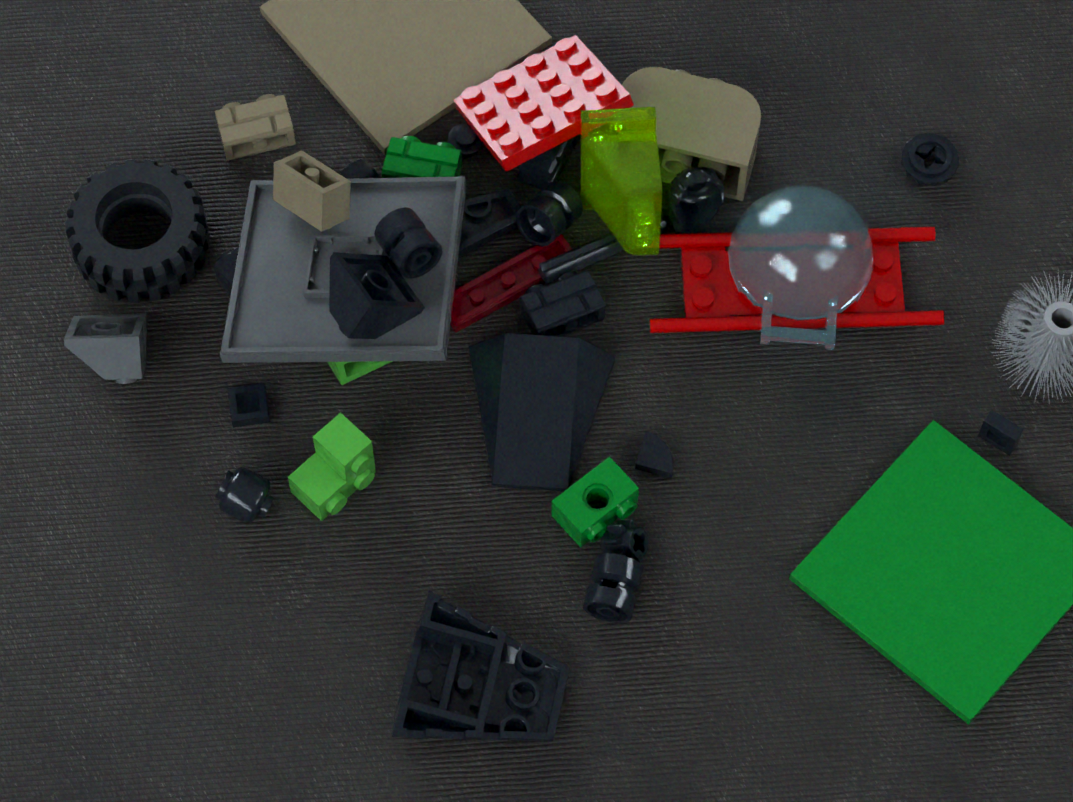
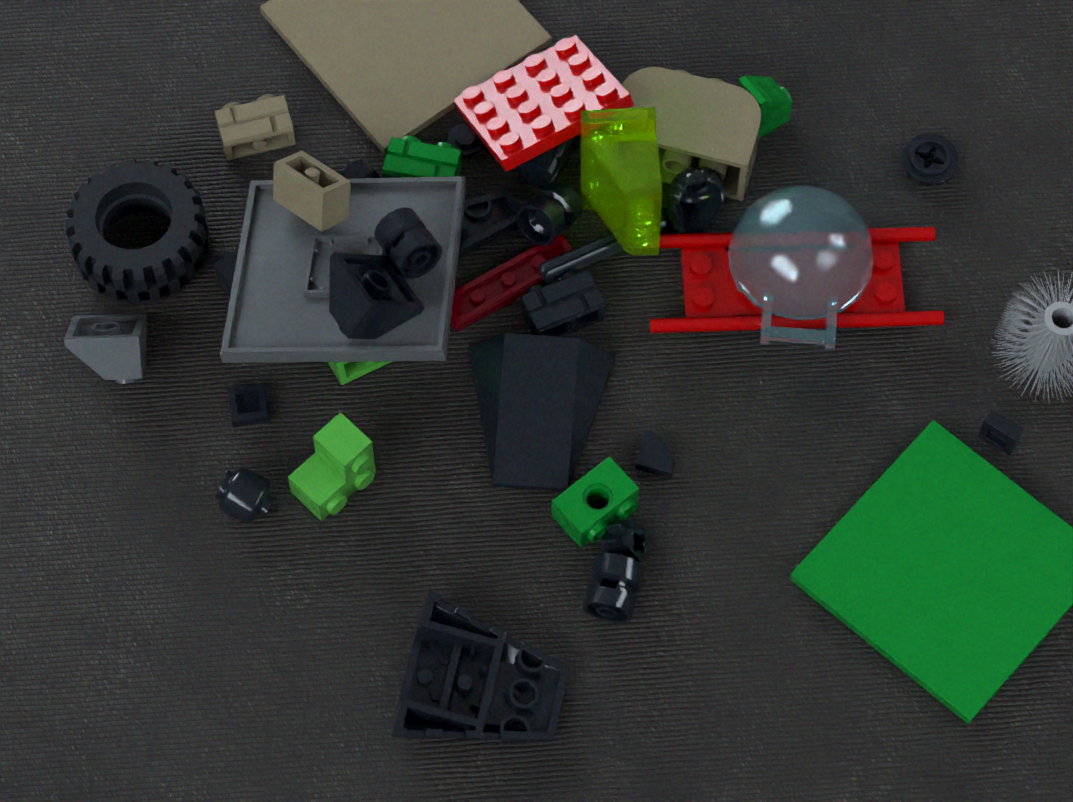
(773, 101): none -> green slope

